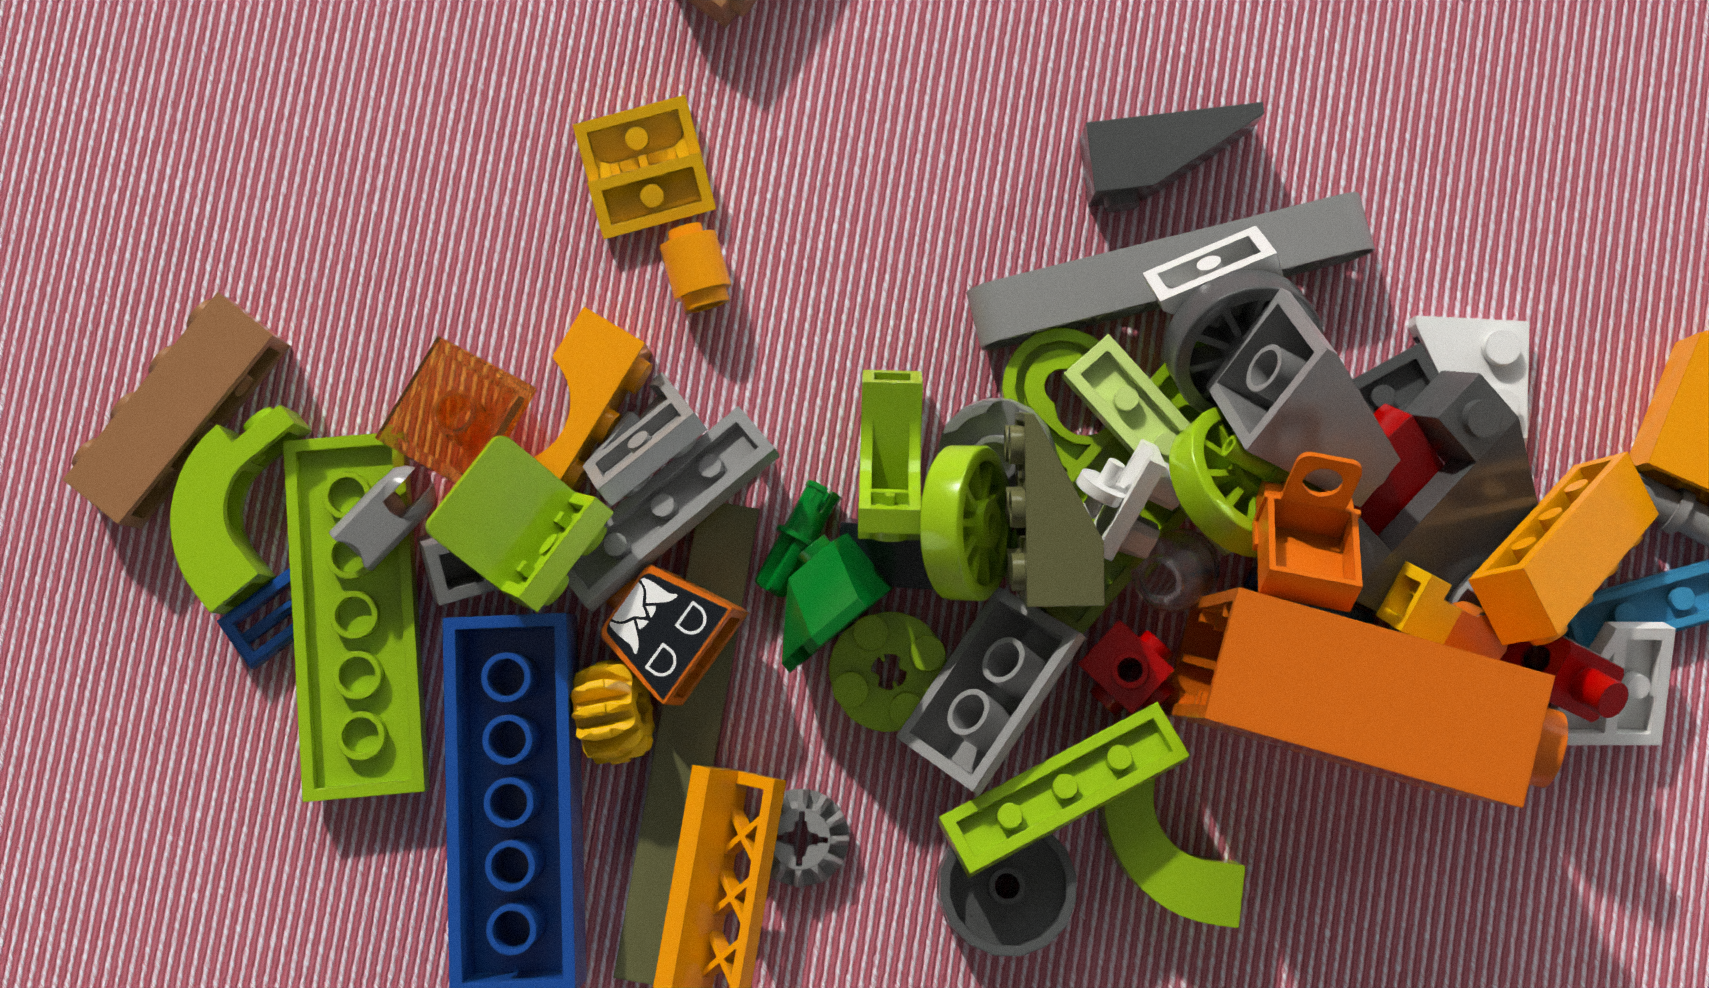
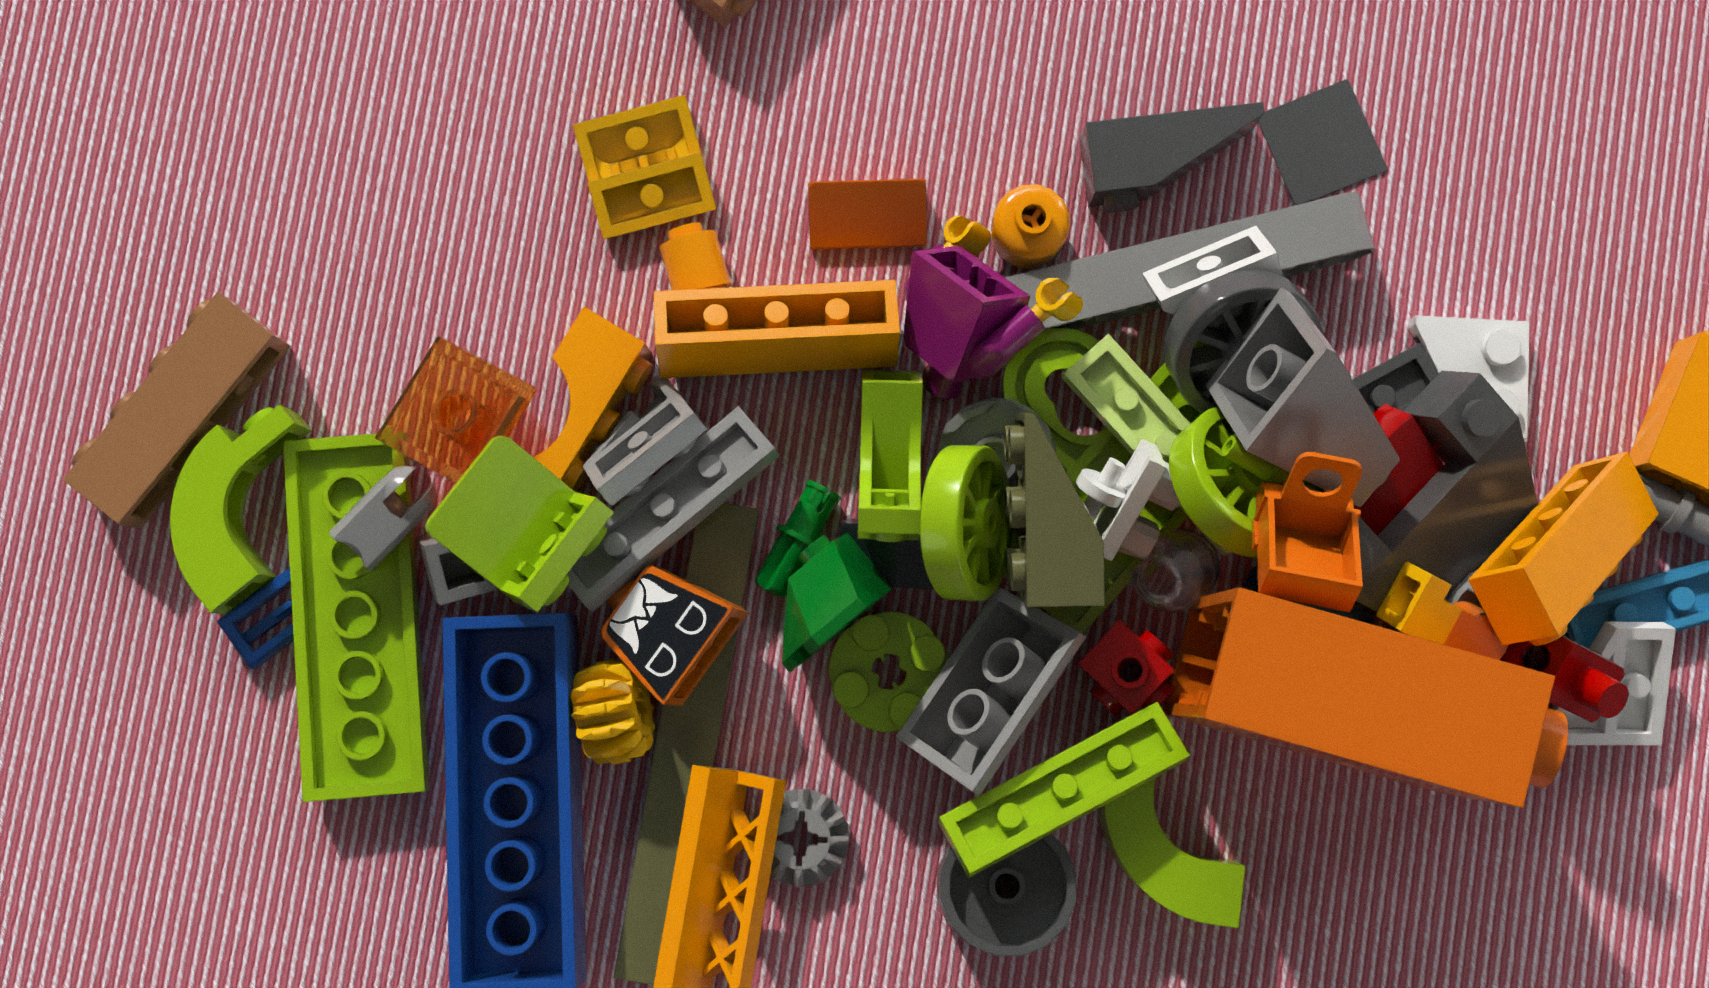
(776, 328): none -> light orange brick
(867, 213): none -> orange slope
(967, 314): none -> magenta torso
(1034, 244): none -> light orange head
(1321, 142): none -> dark grey sticker

